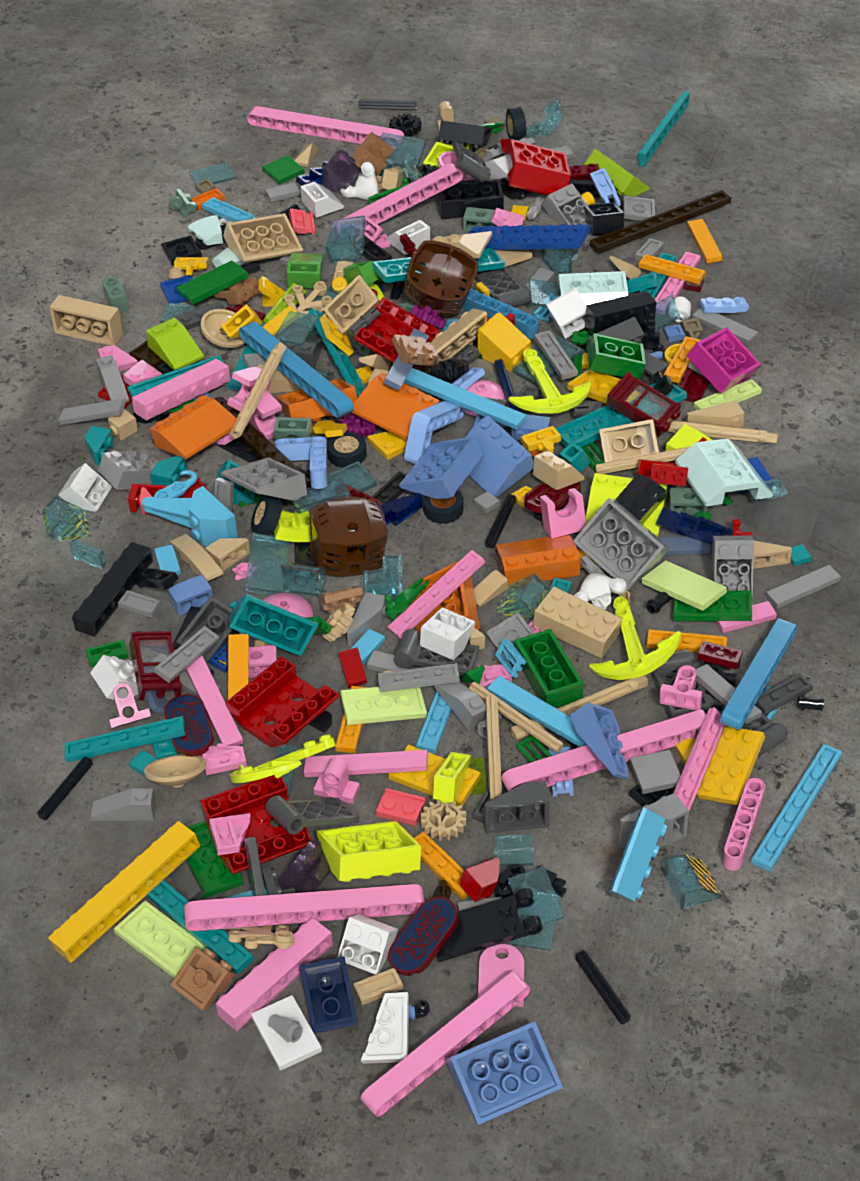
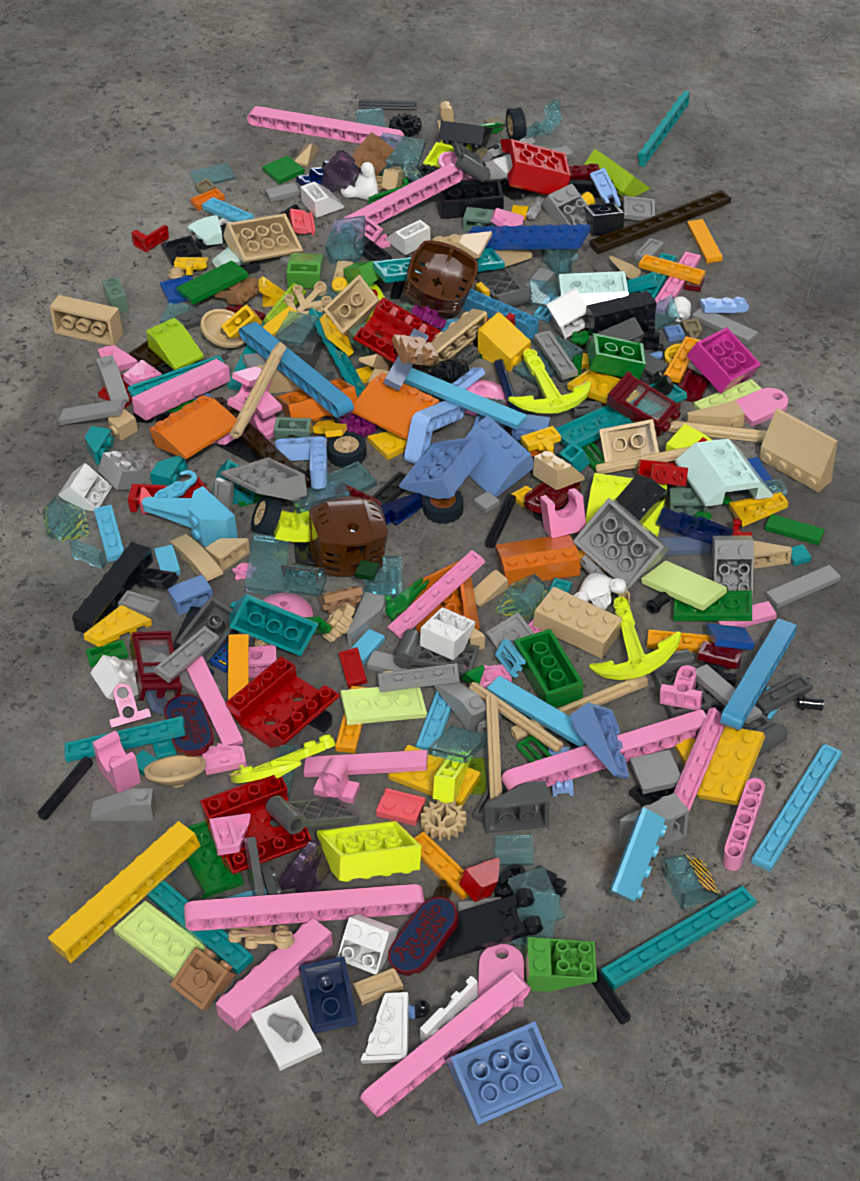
(109, 532): none -> medium azure tile
(114, 764): none -> bright pink piece
(115, 624): none -> yellow wing
(150, 241): none -> red bracket
(182, 203): sand green hips -> none
(365, 320): dark grey axle -> none
(367, 570): none -> dark green tile
(371, 117): none -> clear light blue piece
(409, 246): dark red axle -> none
(457, 1004): none -> white wing
(458, 744): none -> clear light blue tile
(558, 963): none -> bright green slope
(678, 937): none -> teal plate
(730, 636): none -> blue tile
(754, 509): none -> yellow wing
(761, 405): none -> bright pink tile
(794, 529): none -> green tile
(799, 451): none -> tan slope

